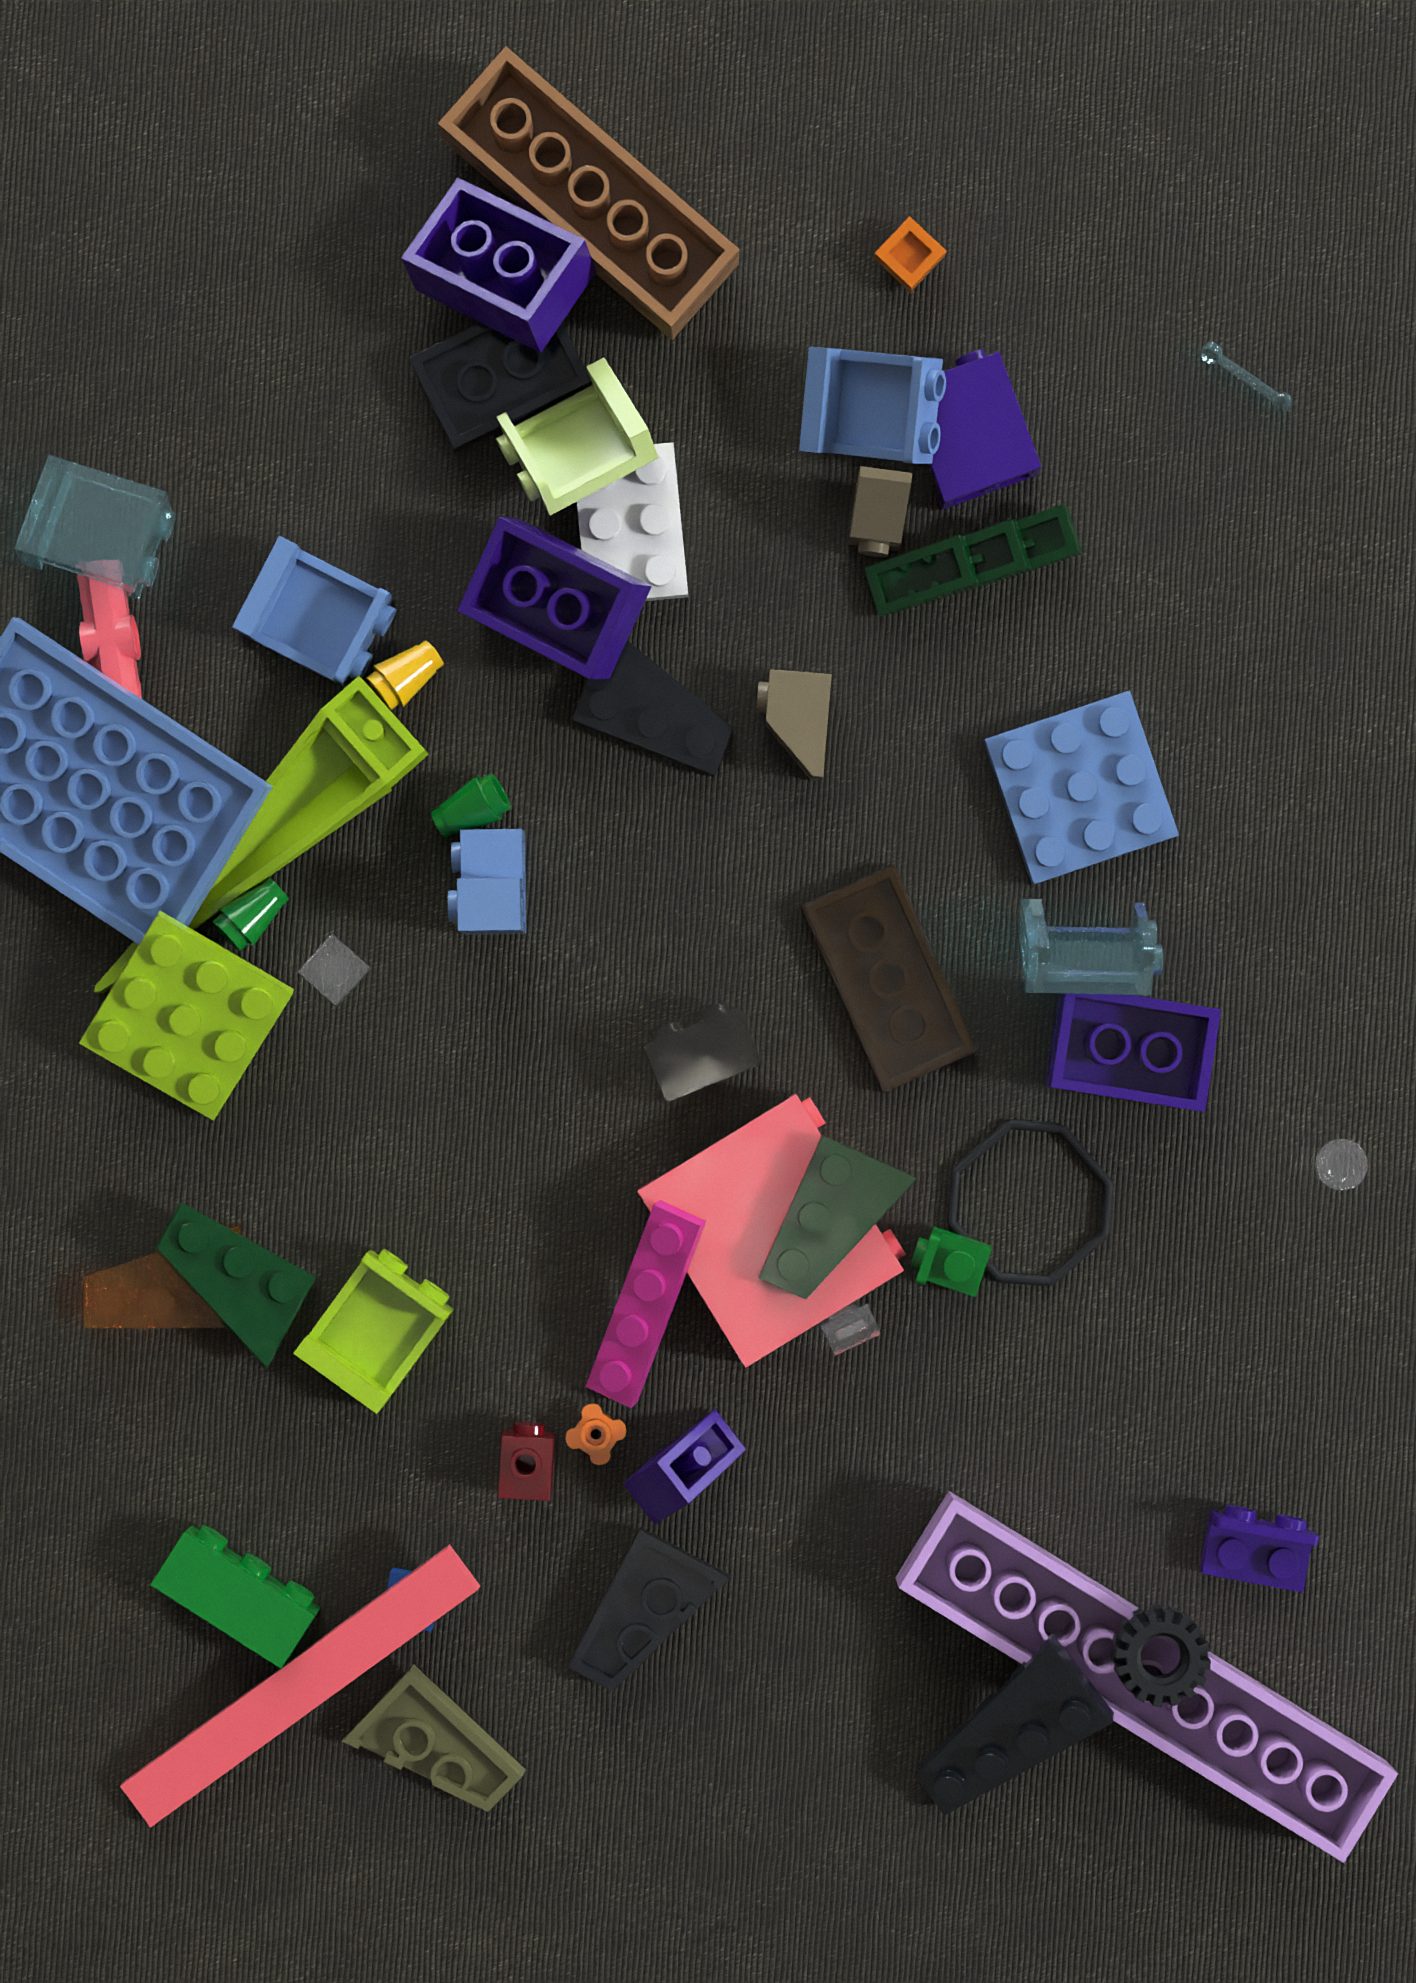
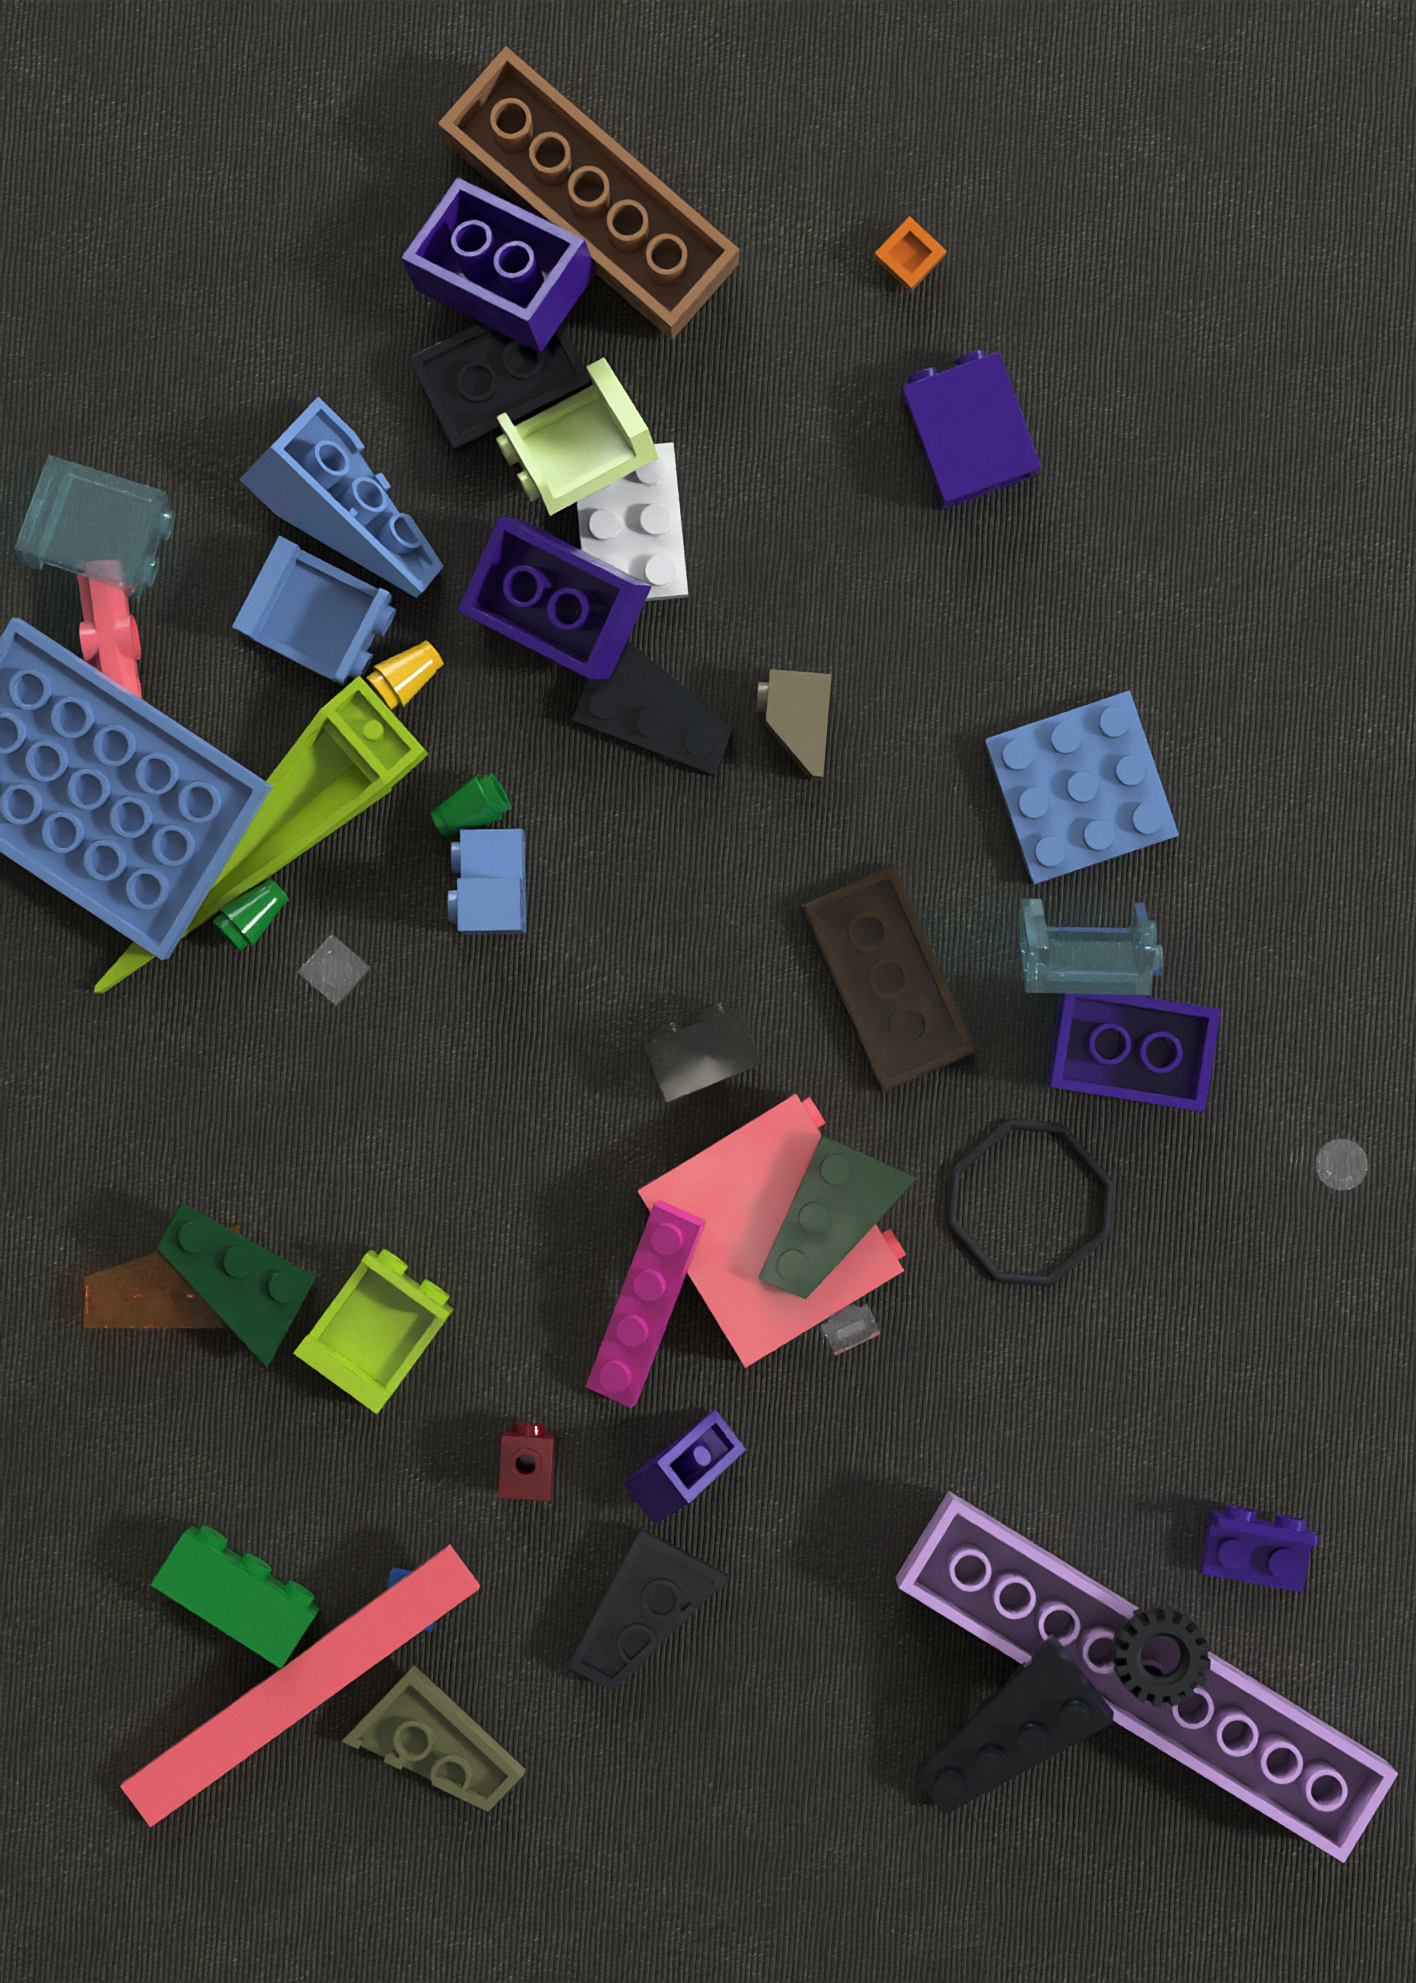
(186, 1015): lime plate -> none
(328, 491): none -> medium blue wedge
(599, 1448): orange plate -> none
(872, 405): medium blue panel -> none
(879, 510): dark tan slope -> none
(951, 1261): green bracket -> none
(973, 560): dark green slope -> none
(1213, 354): clear light blue hinge -> none

